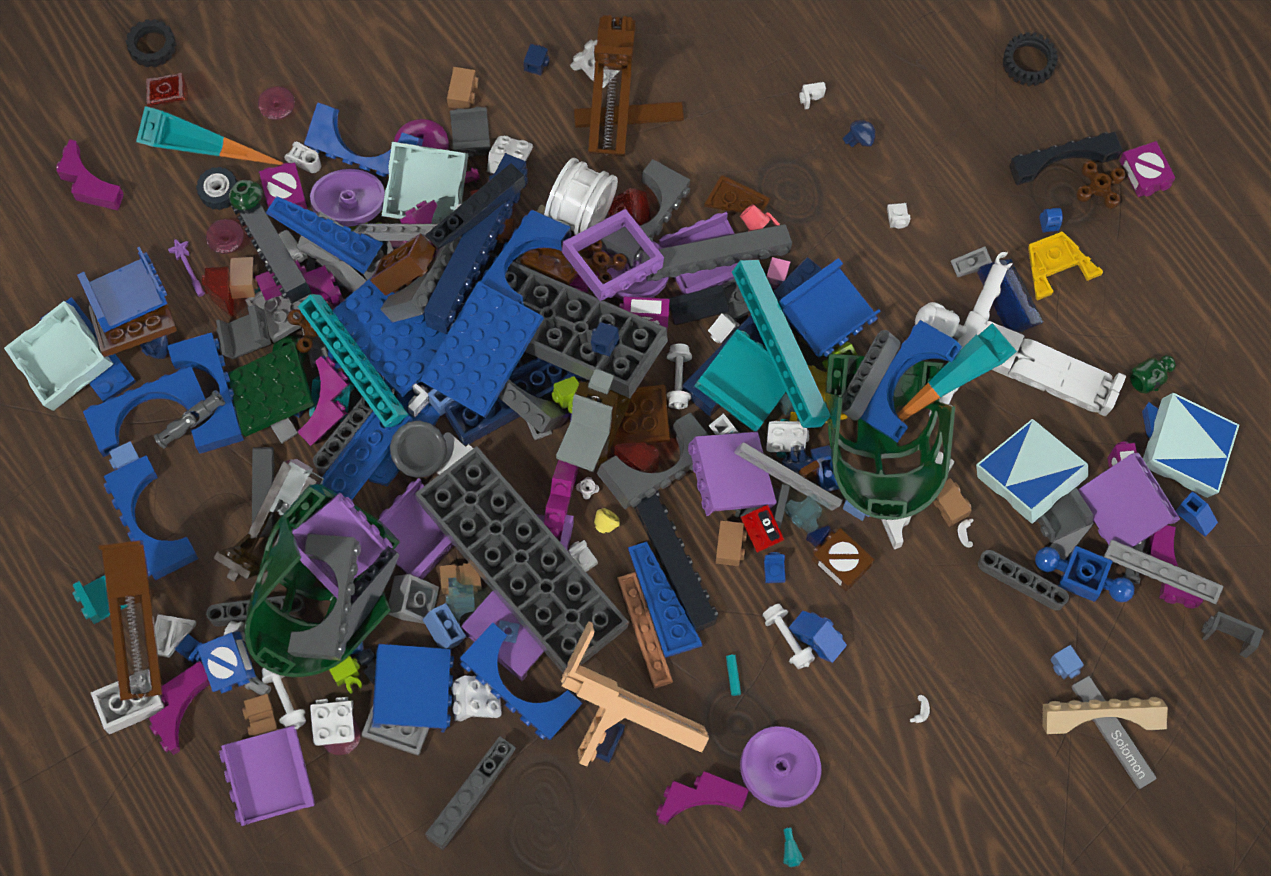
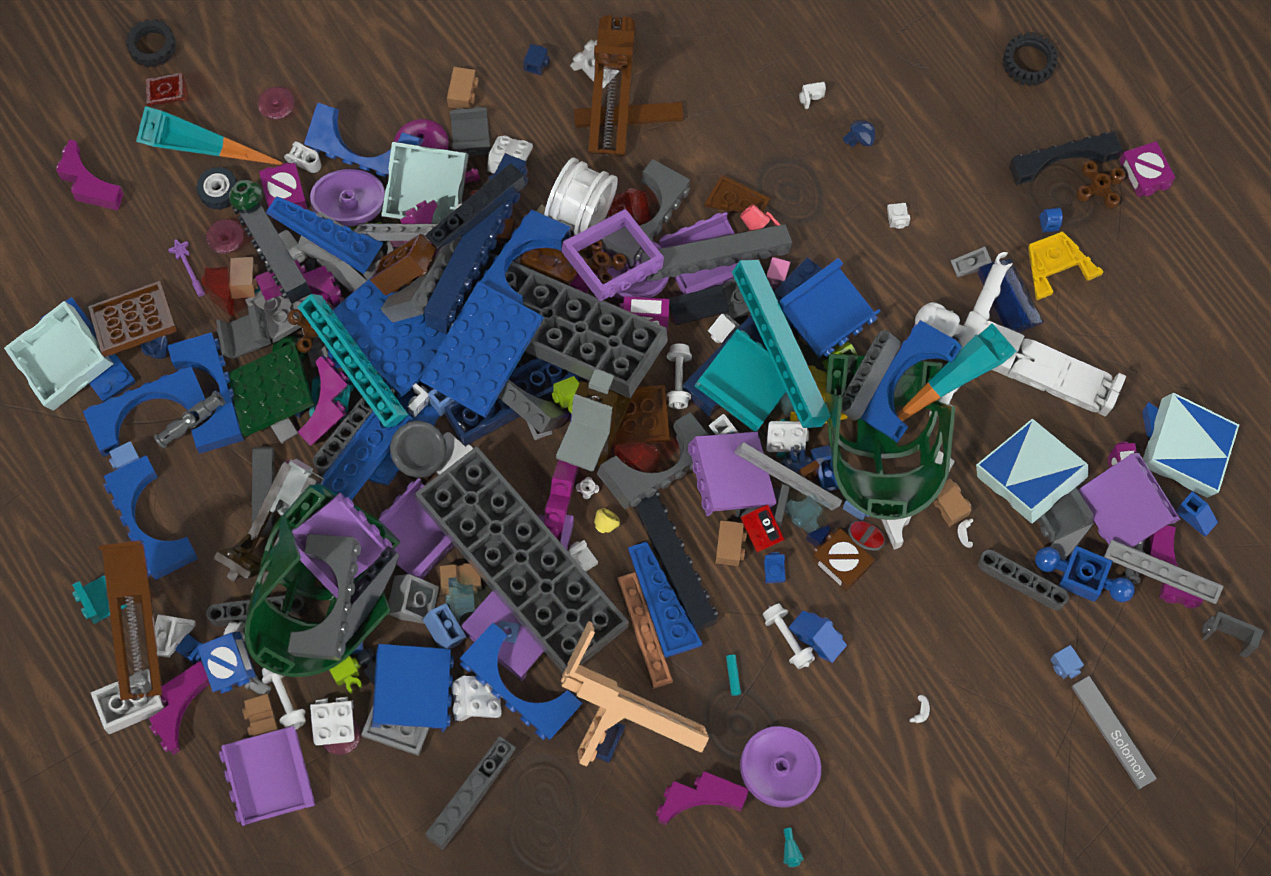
(125, 293): blue panel -> none
(604, 339): dark blue brick -> none
(866, 535): none -> red piece
(1063, 717): tan arch -> none
(1151, 374): dark green piece -> none

